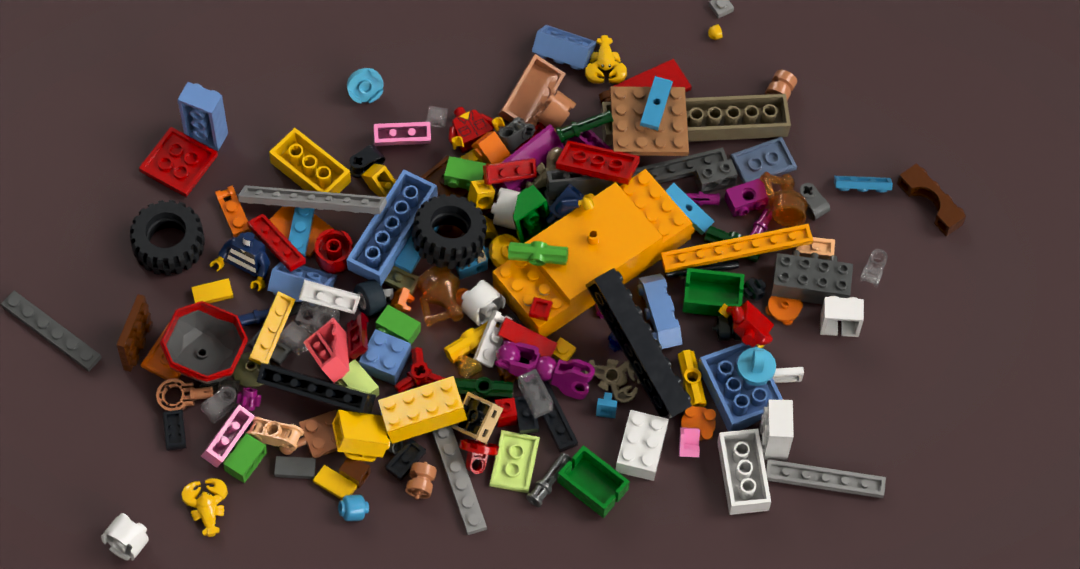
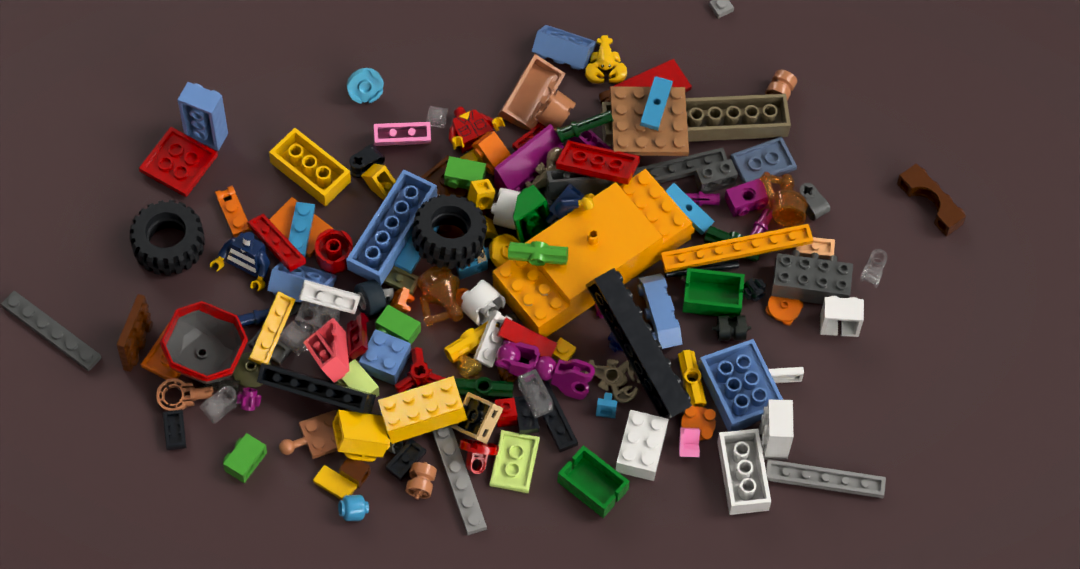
(125, 537): white brick -> none
(206, 503): yellow animal -> none
(213, 291): yellow tile -> none
(227, 436): bright pink brick -> none
(275, 433): light nougat piece -> none
(295, 467): dark grey tile -> none
(312, 199): light grey plate -> none
(509, 171): red tile -> none
(514, 133): dark grey piece -> none
(540, 309): red tile -> none
(542, 485): dark grey pin -> none
(715, 32): yellow hinge -> none
(749, 324): red torso -> none
(756, 366): medium azure tile -> none
(862, 184): dark azure plate -> none

